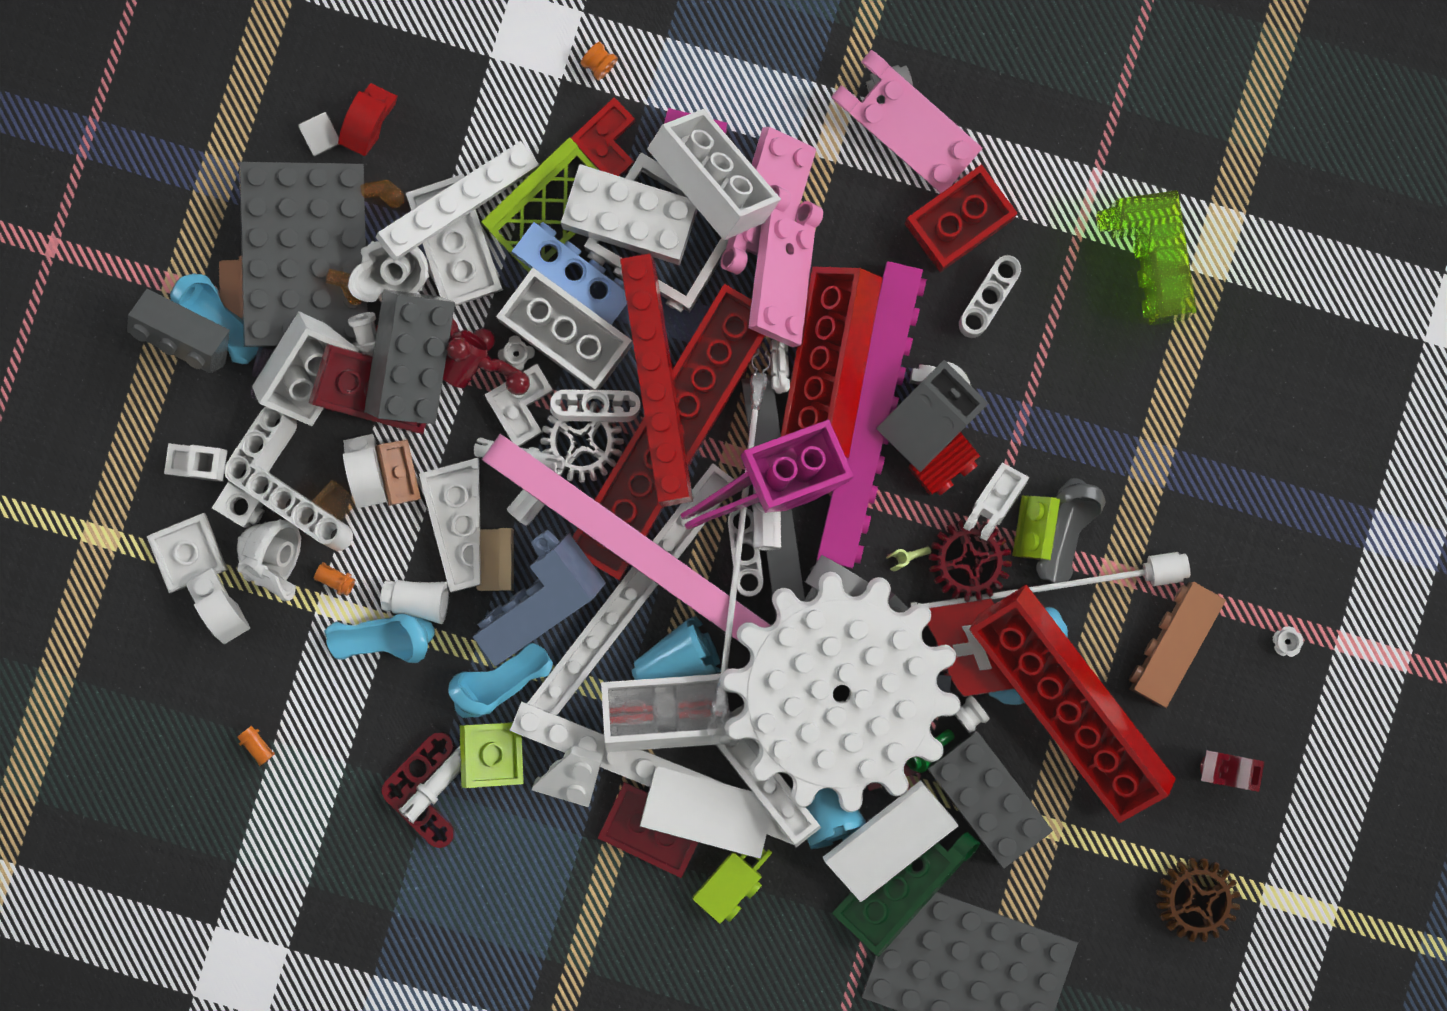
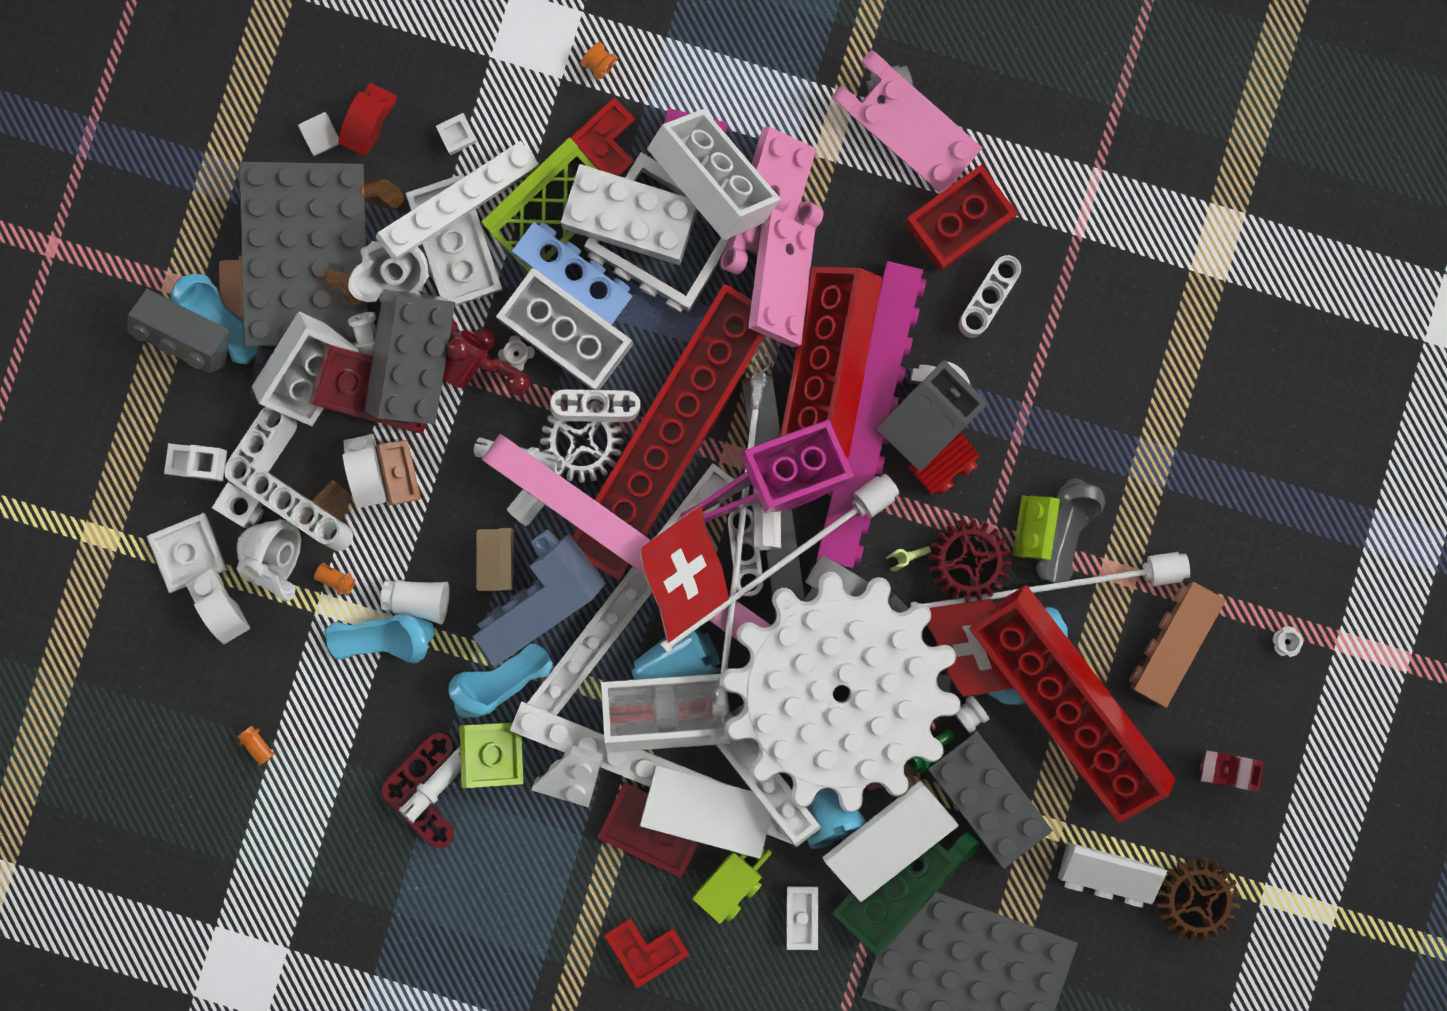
(454, 510): white wing -> none
(456, 134): none -> white plate
(513, 409): white plate -> none
(641, 959): none -> red plate
(656, 380): red brick -> none
(689, 575): none -> red flag
(779, 366): white axle -> none
(802, 917): none -> white plate
(997, 499): white hinge -> none
(1110, 875): none -> white slope
(1161, 250): clear neon green hinge -> none

